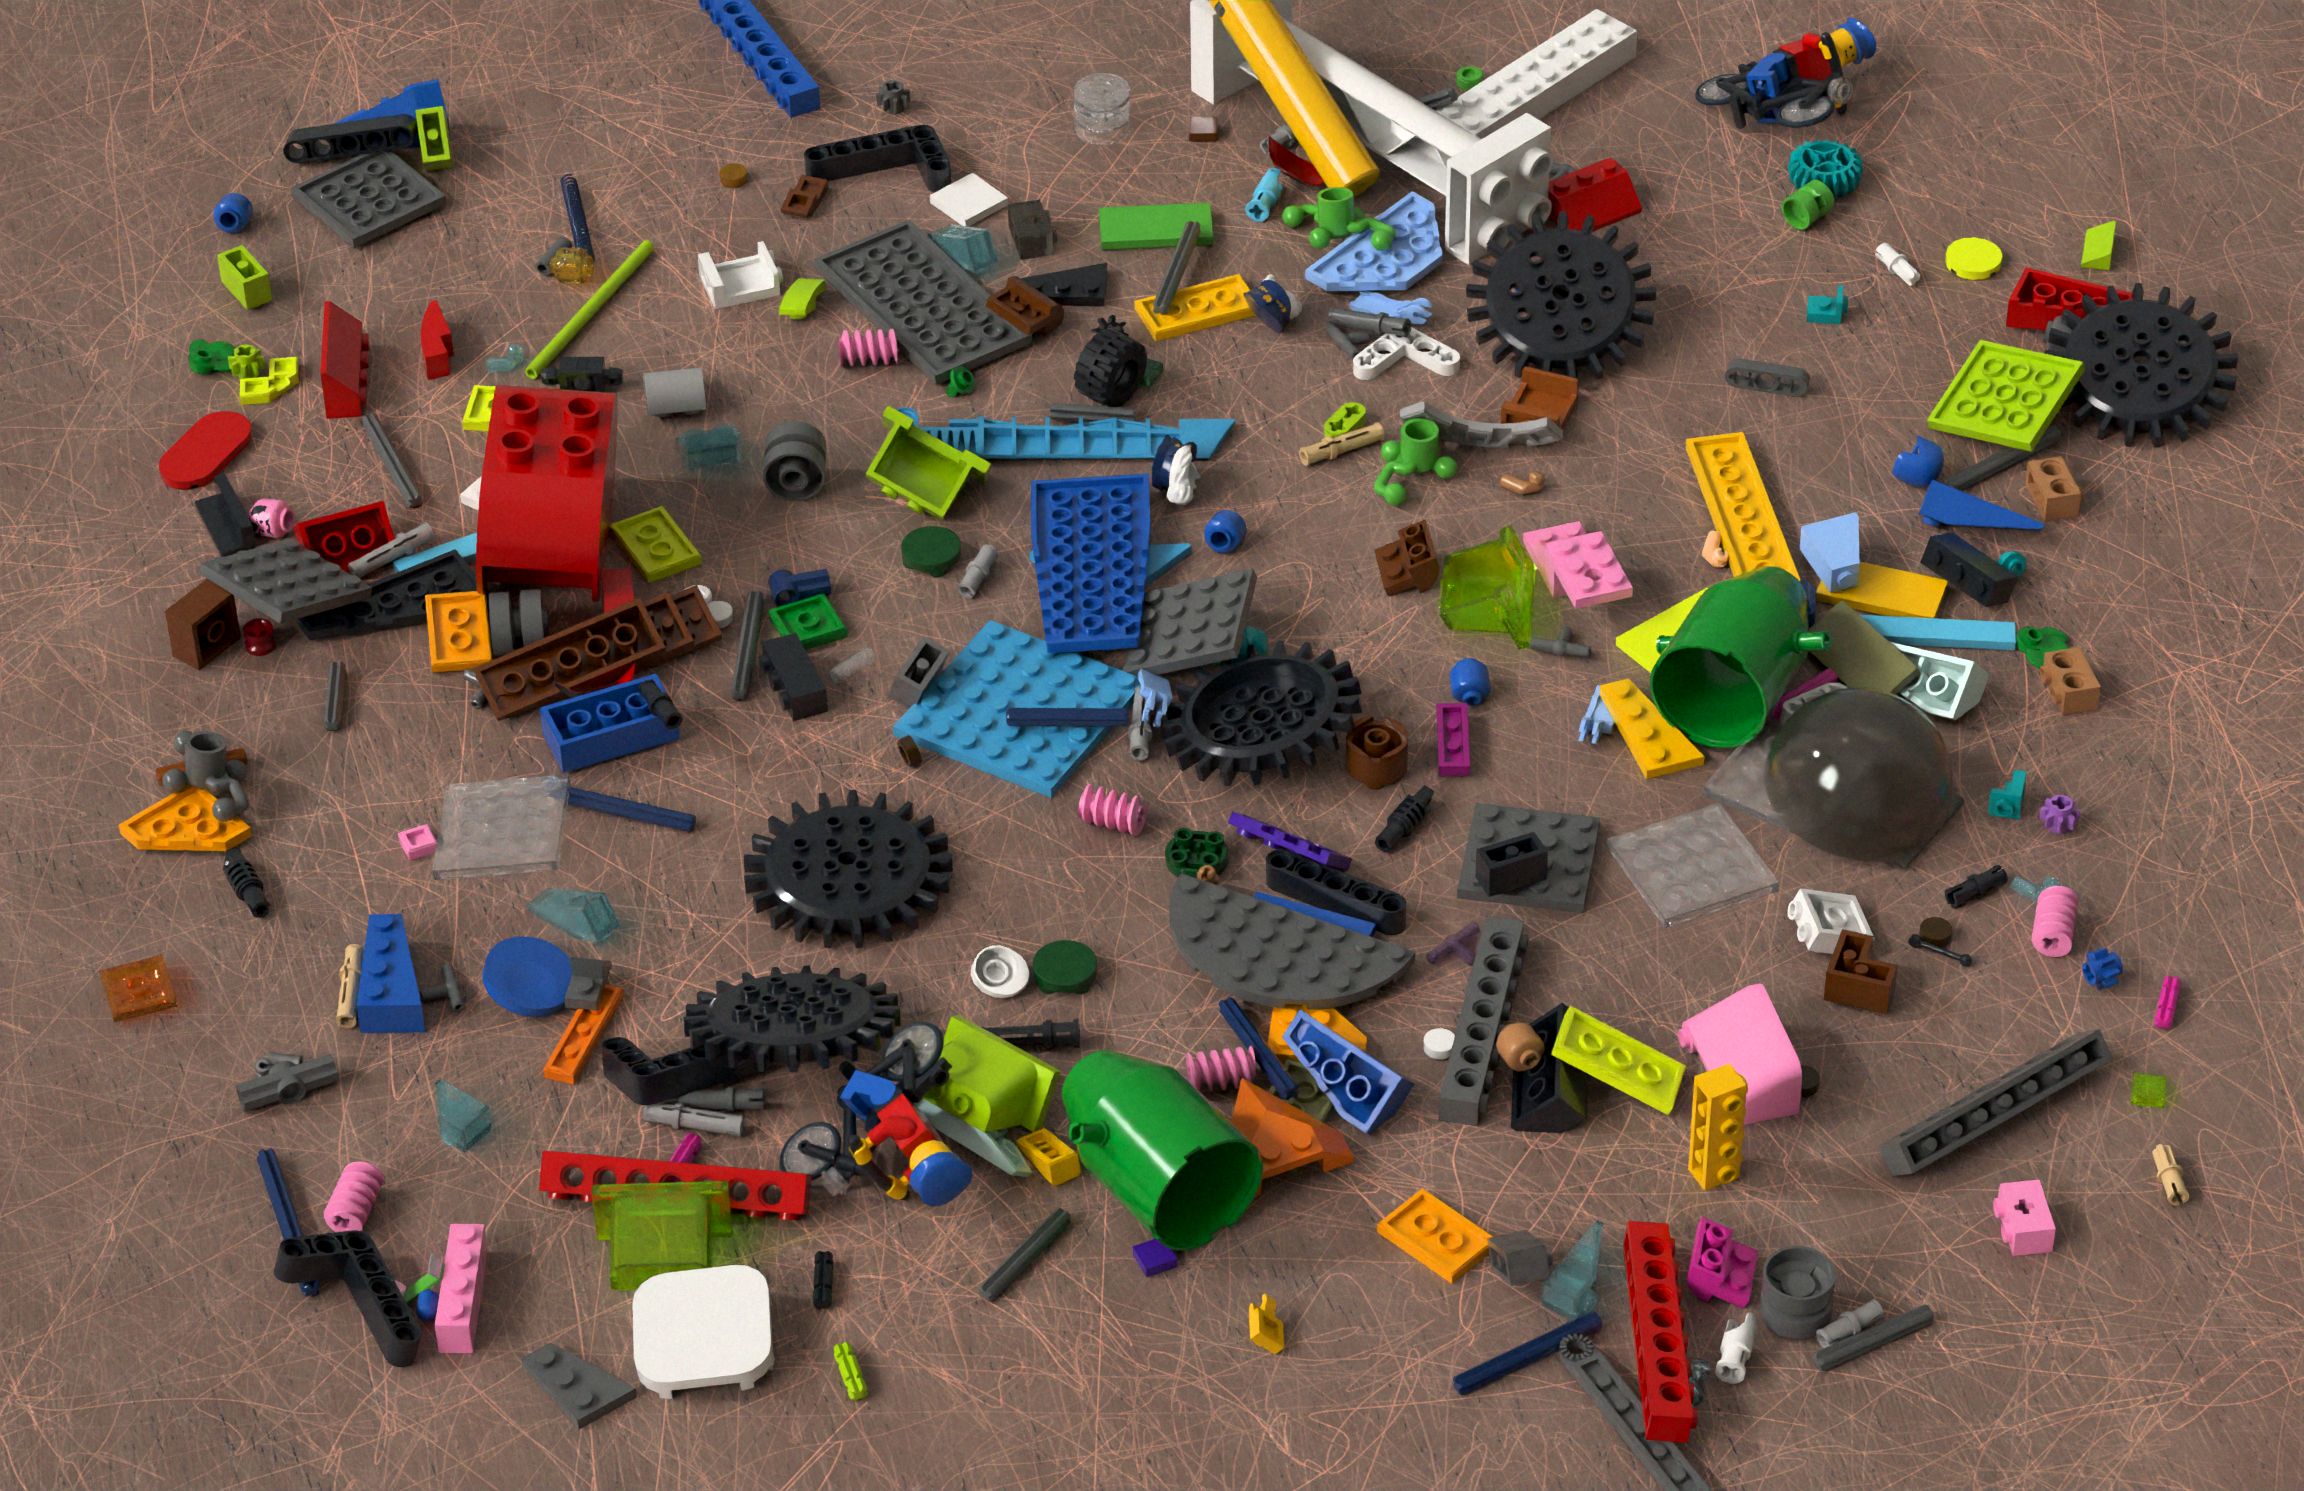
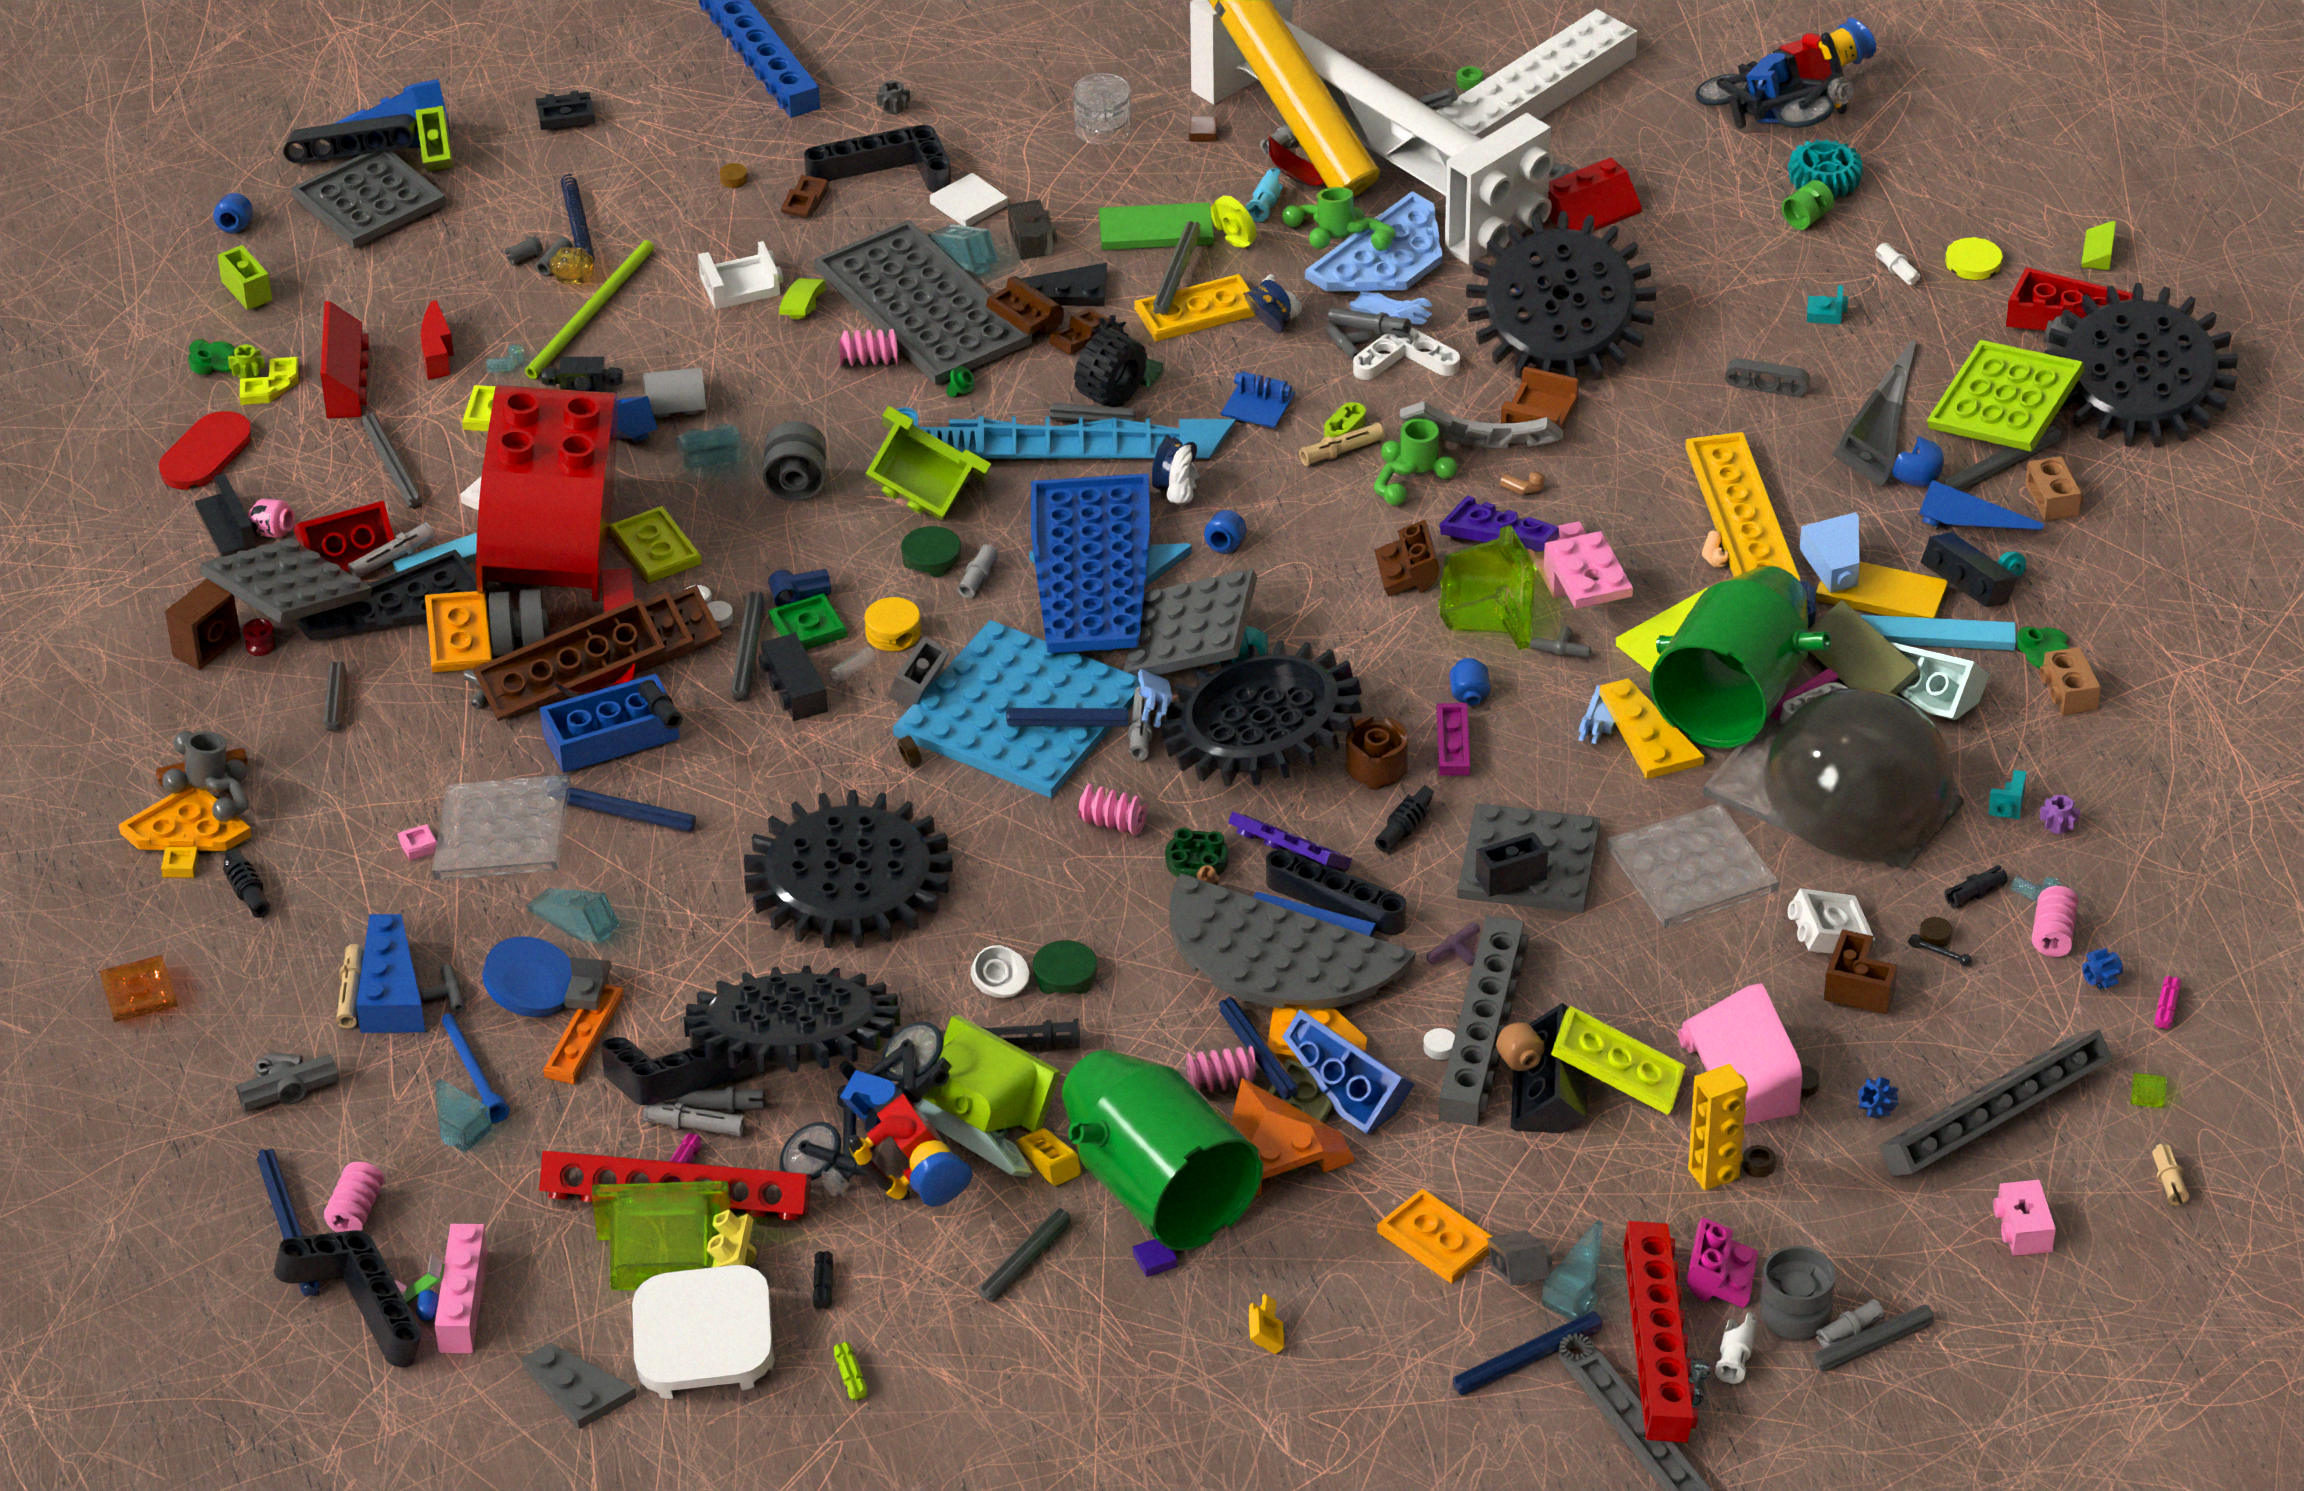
(179, 862): none -> yellow tile
(497, 1104): none -> blue piece
(524, 250): none -> dark grey pin
(565, 110): none -> black plate
(635, 418): none -> blue slope
(733, 1242): none -> light yellow hips
(892, 624): none -> yellow head
(1077, 333): none -> reddish brown slope
(1234, 220): none -> neon yellow tile
(1258, 400): none -> blue hinge
(1484, 524): none -> dark purple wing
(1759, 1161): none -> dark brown tile
(1871, 437): none -> dark grey plate
(1878, 1097): none -> blue gear

